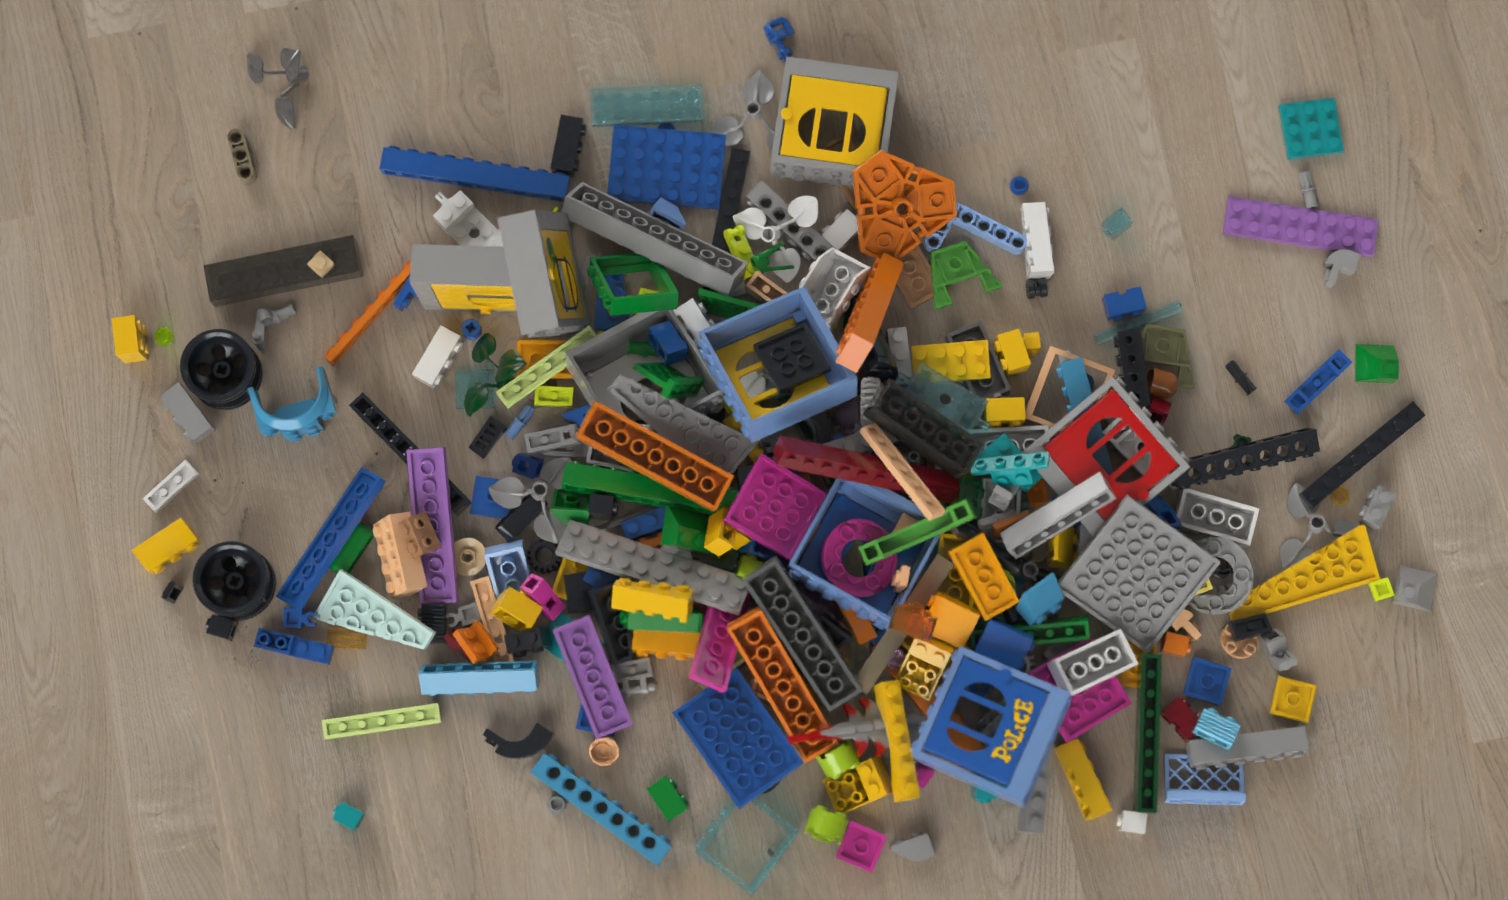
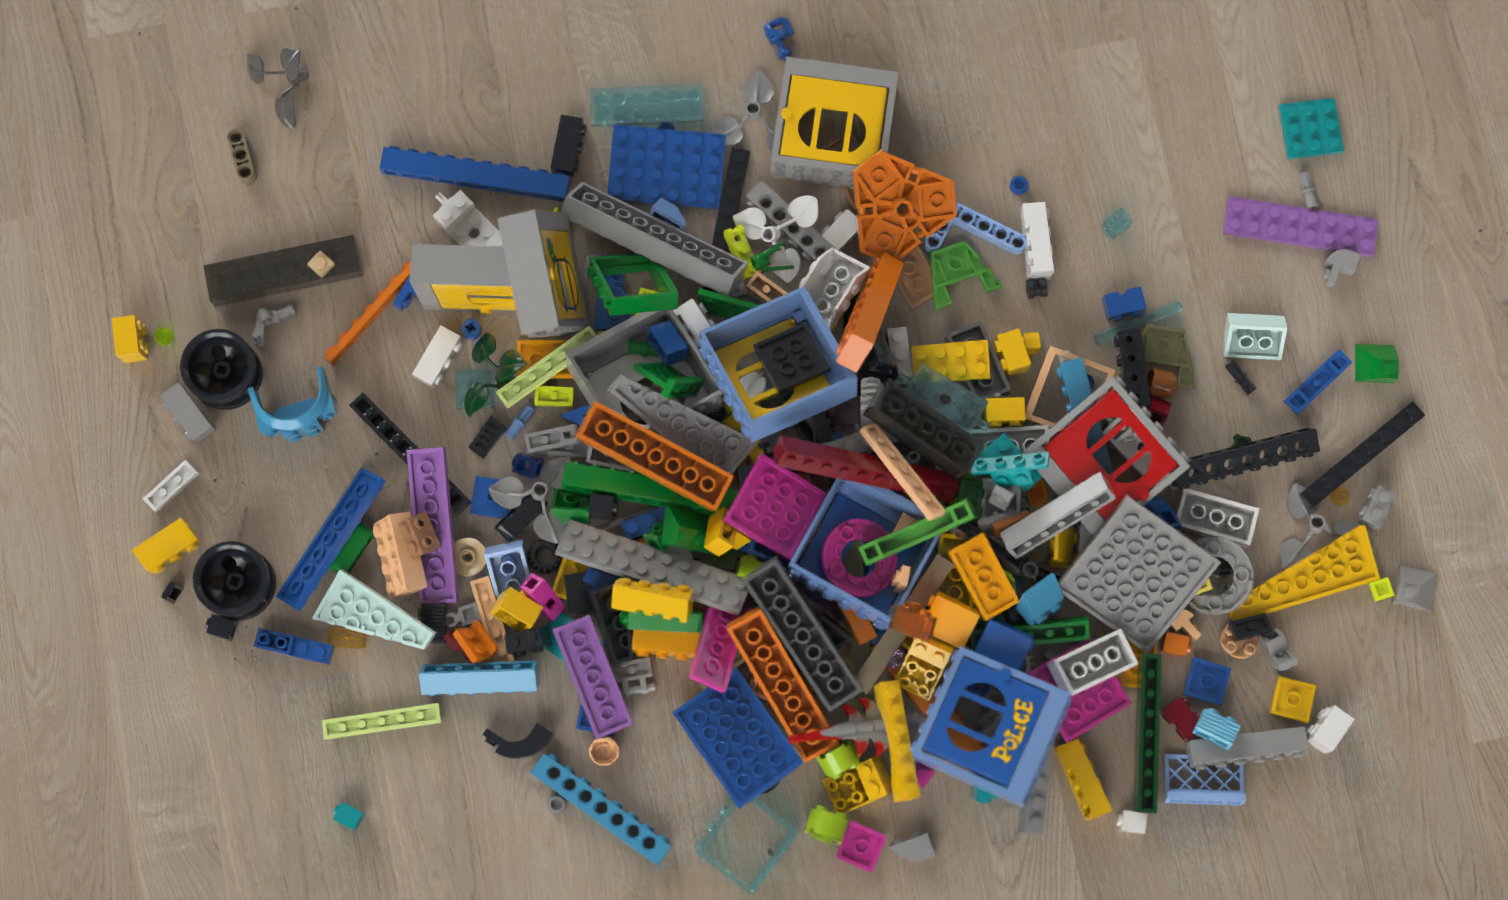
(294, 619): blue plate -> none
(654, 536): none -> green brick
(667, 798): green brick -> none
(1254, 336): none -> light aqua slope
(1329, 729): none -> white brick

